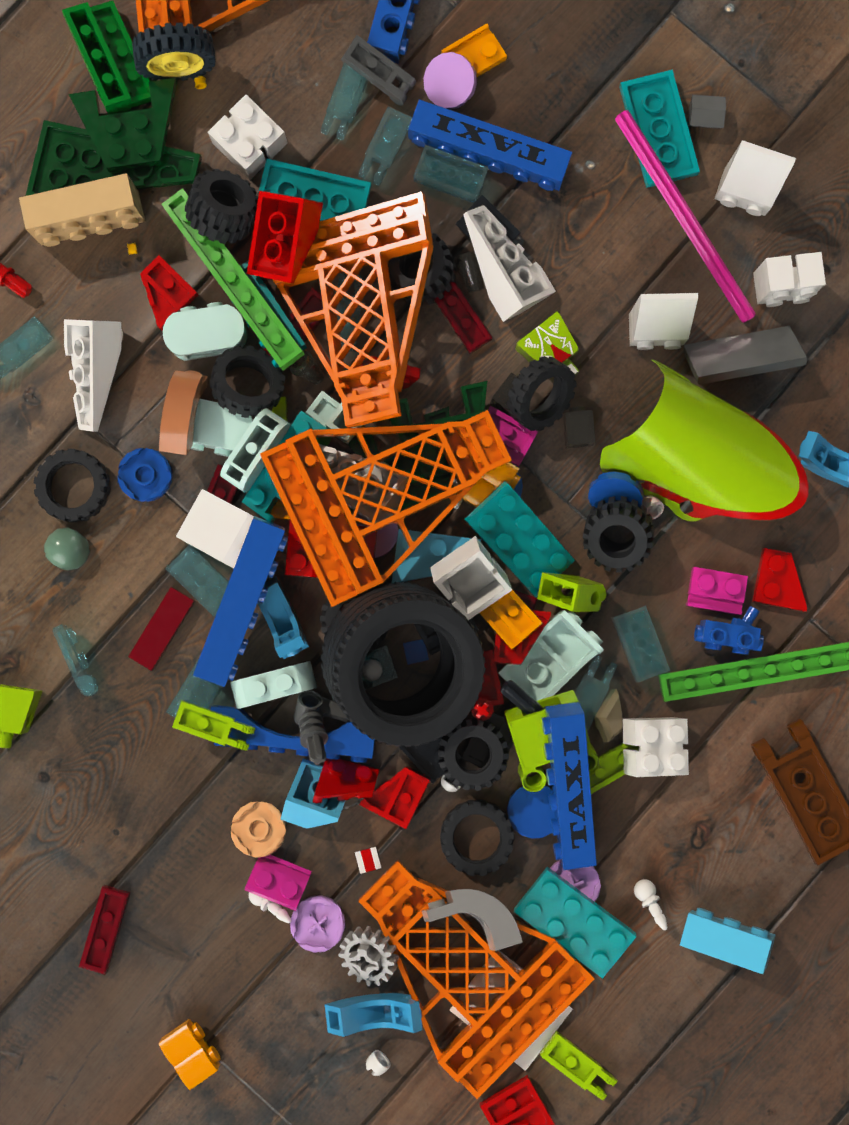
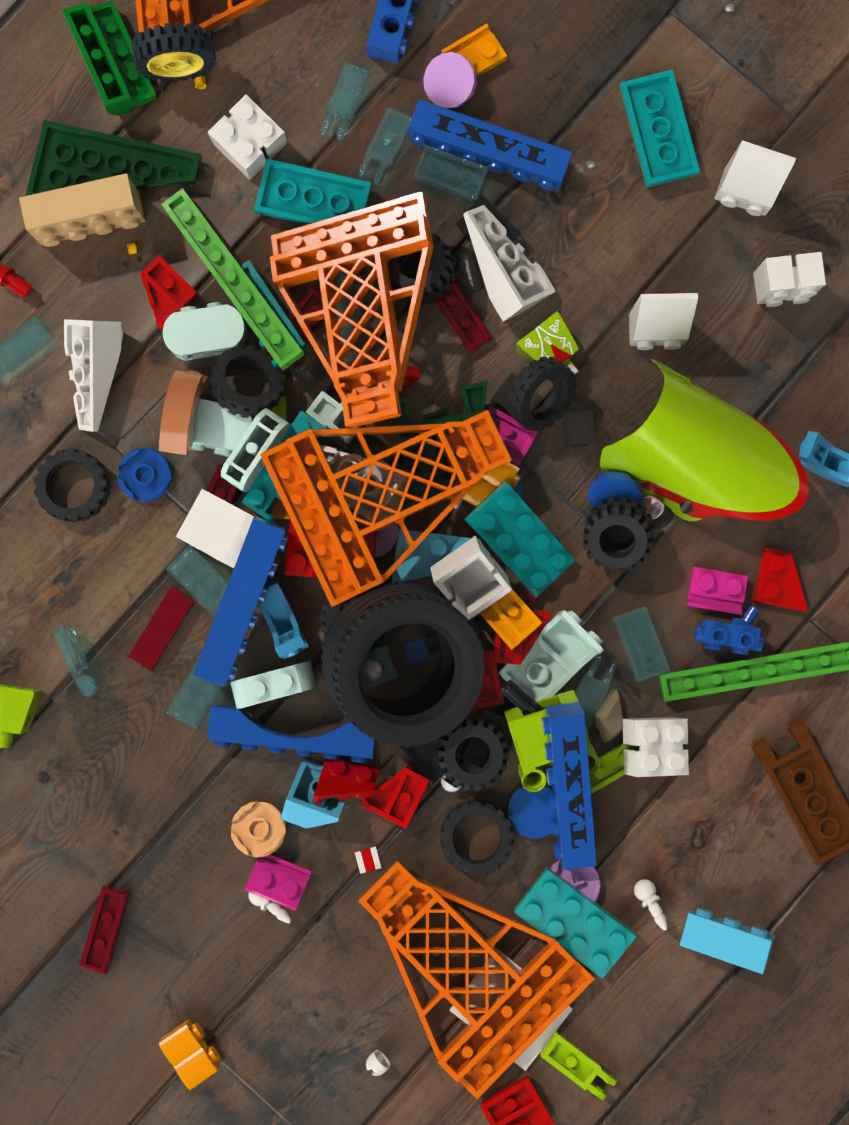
(66, 549): sand green hair -> none
(129, 137): dark green wing -> none
(210, 725): lime hinge -> none
(221, 206): black tyre -> none
(282, 235): red slope -> none
(309, 716): dark grey piece -> none
(317, 923): lavender tile -> none
(368, 956): light grey gear -> none
(373, 1012): dark azure arch -> none
(378, 69): dark grey plate -> none
(482, 709): red axle -> none
(494, 917): light grey arch -> none
(583, 597): lime torso -> none
(685, 216): dark pink axle -> none
(707, 111): dark grey piece -> none
(744, 355): dark grey tile -> none

